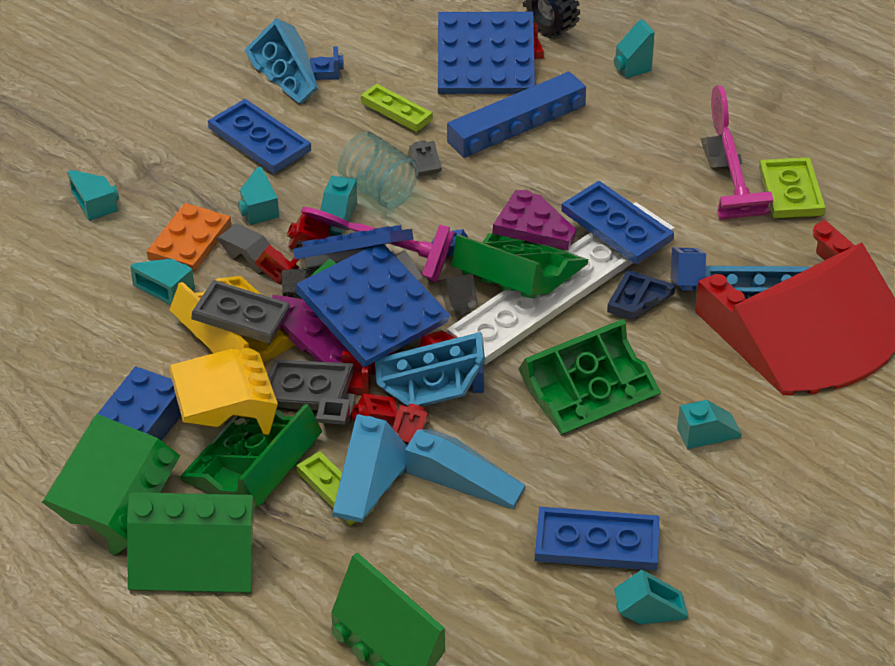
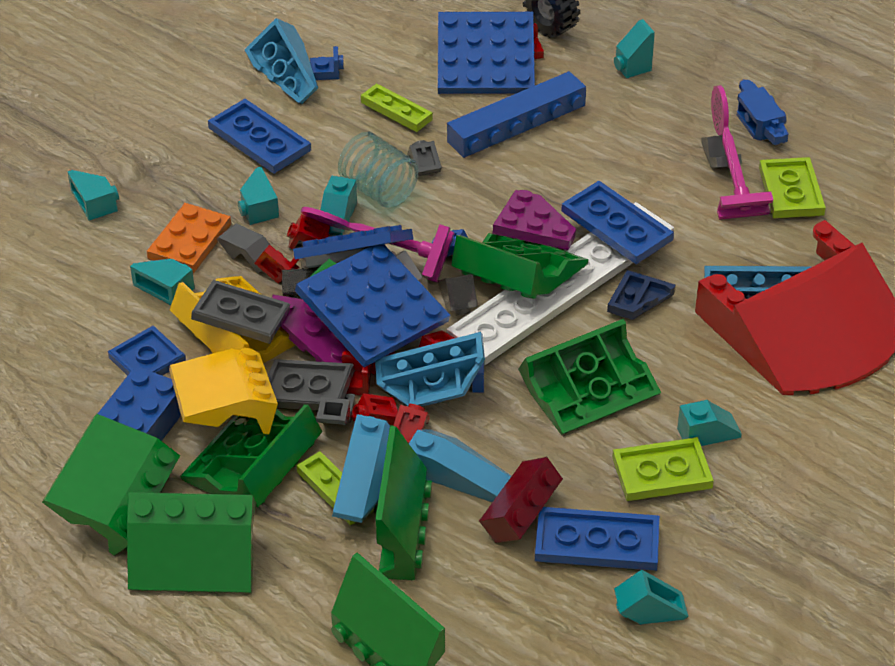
(147, 351): none -> blue tile
(402, 509): none -> green piece
(521, 500): none -> dark red brick
(662, 469): none -> lime plate
(687, 267): blue brick -> none
(761, 114): none -> blue hinge

